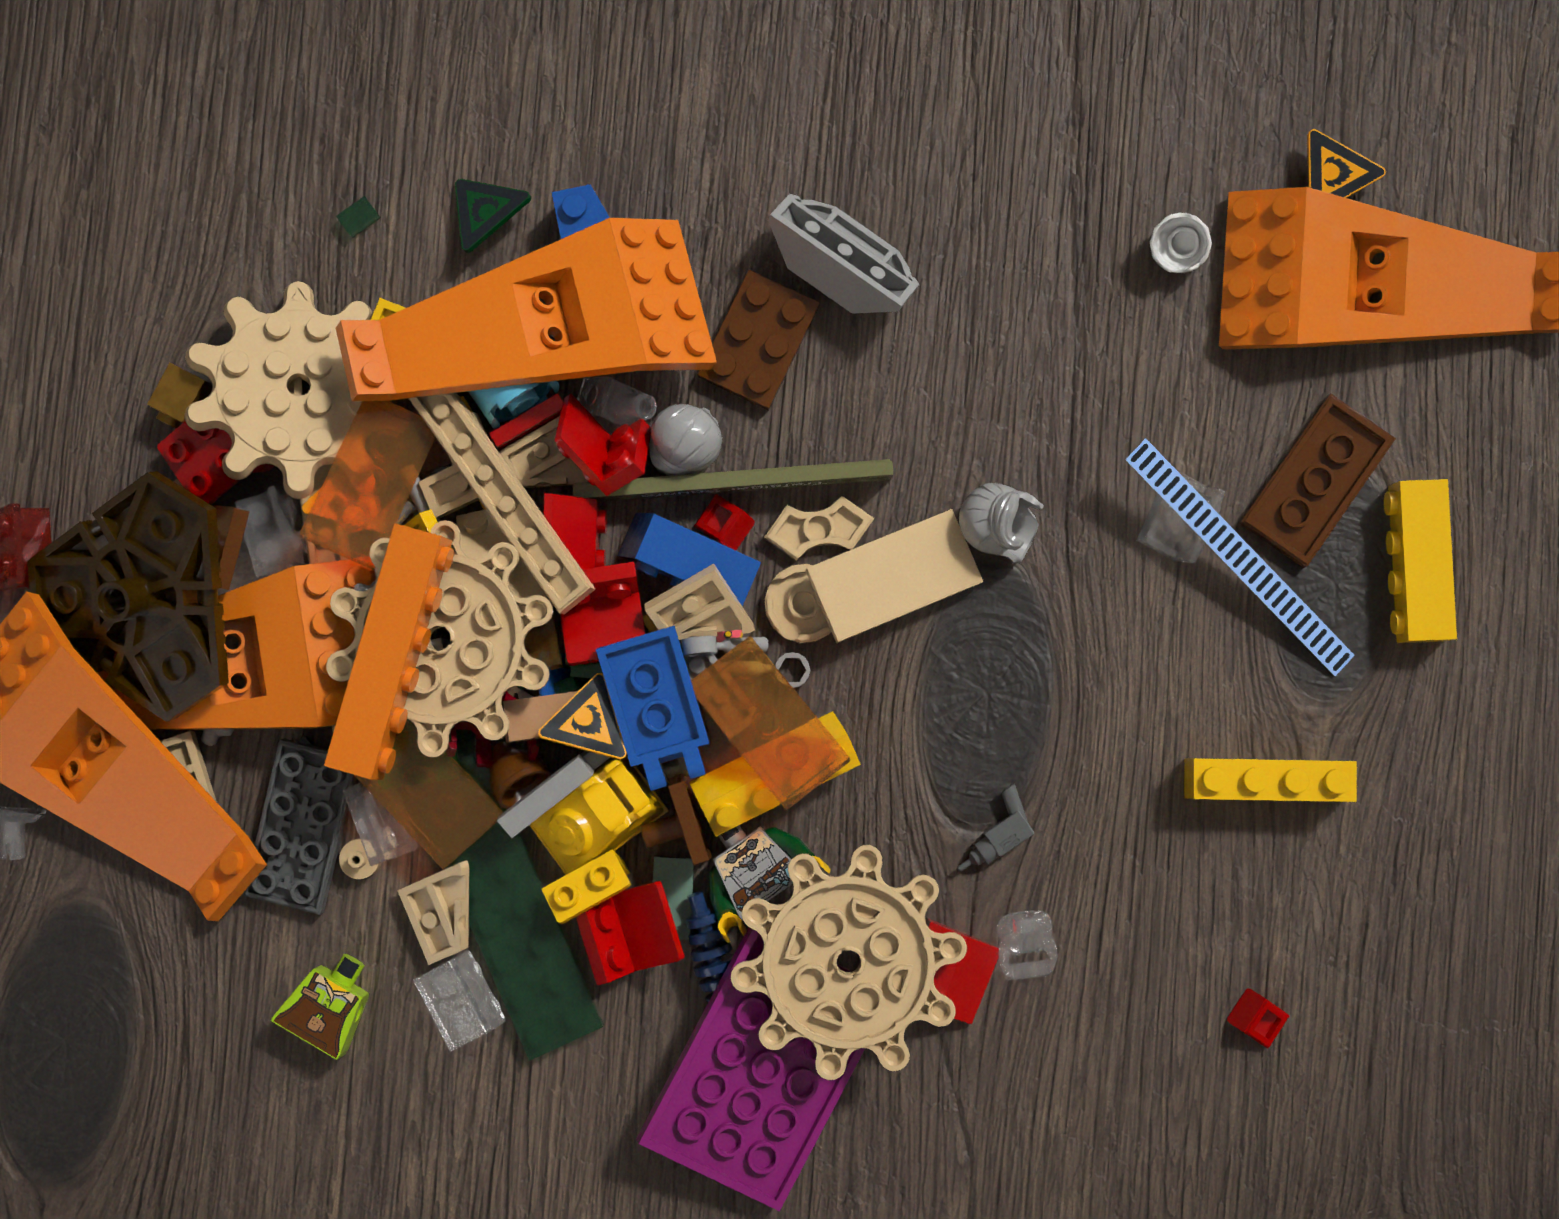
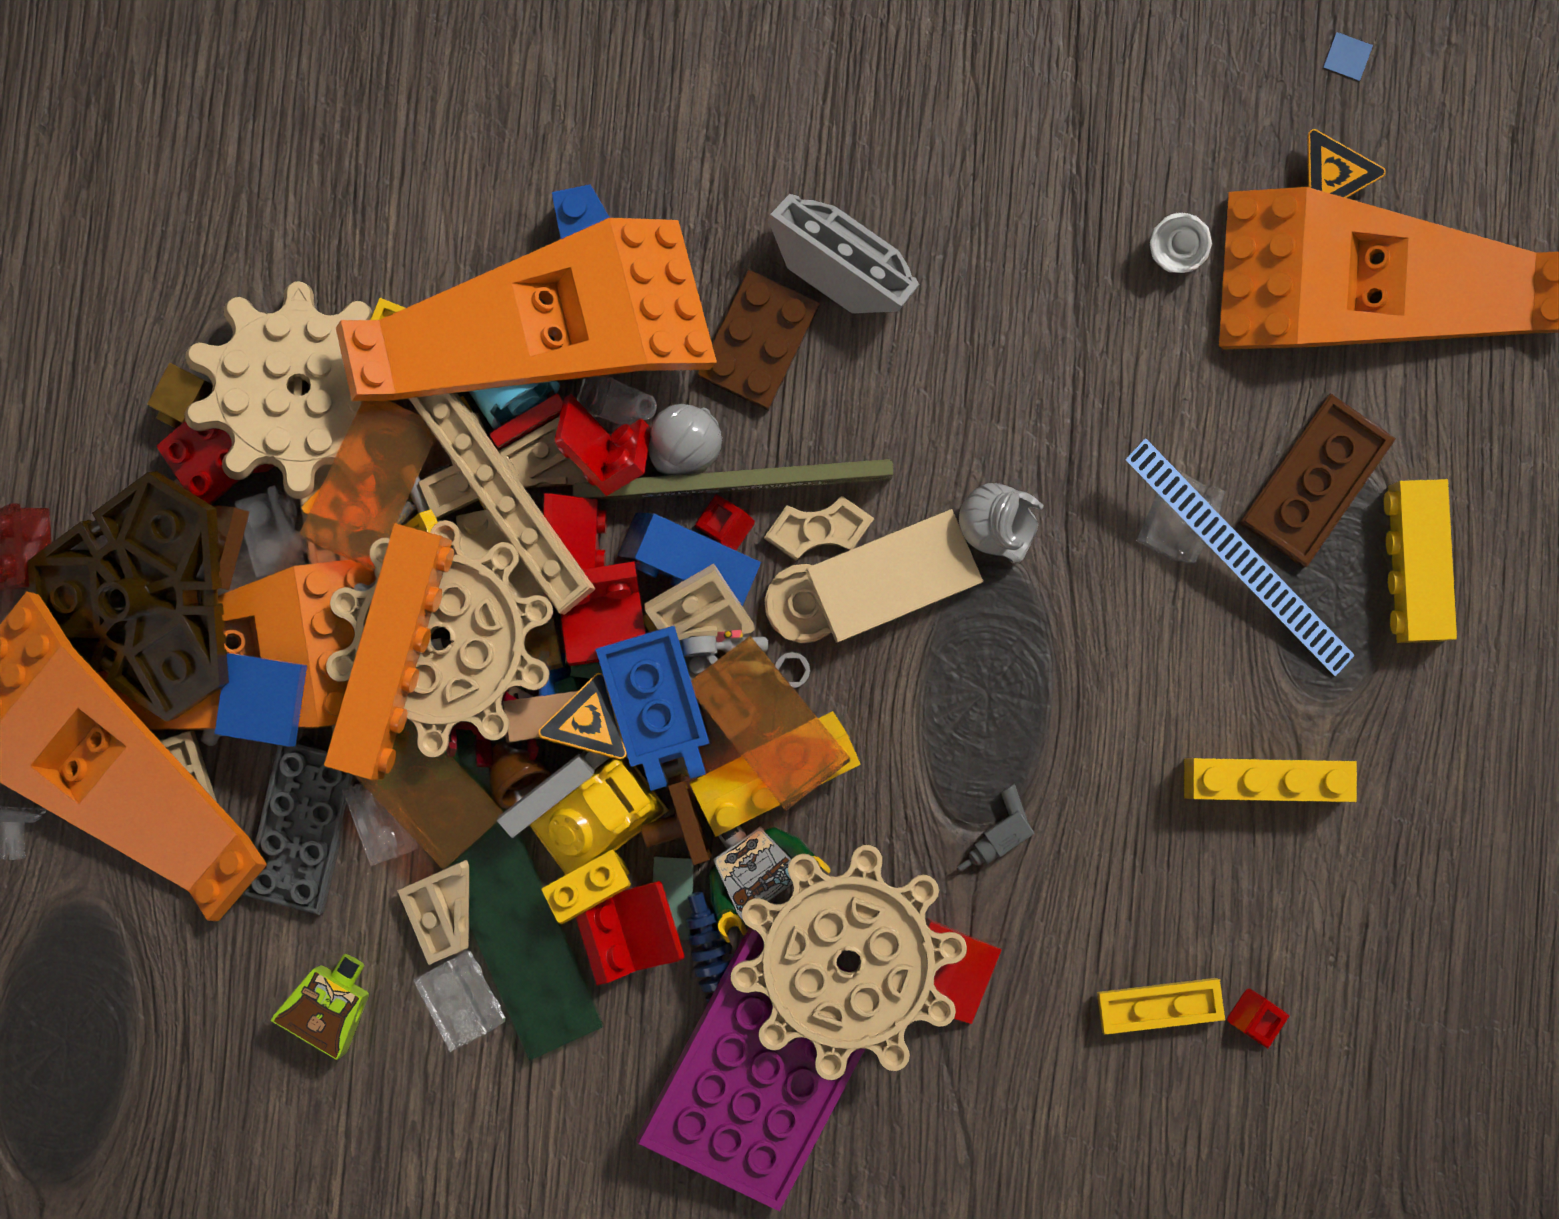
(261, 700): none -> blue tile
(349, 862): tan tile -> none
(358, 216): clear green piece -> none
(485, 209): black piece -> none
(1023, 934): clear piece -> none
(1161, 1006): none -> yellow plate
(1348, 56): none -> medium blue sticker

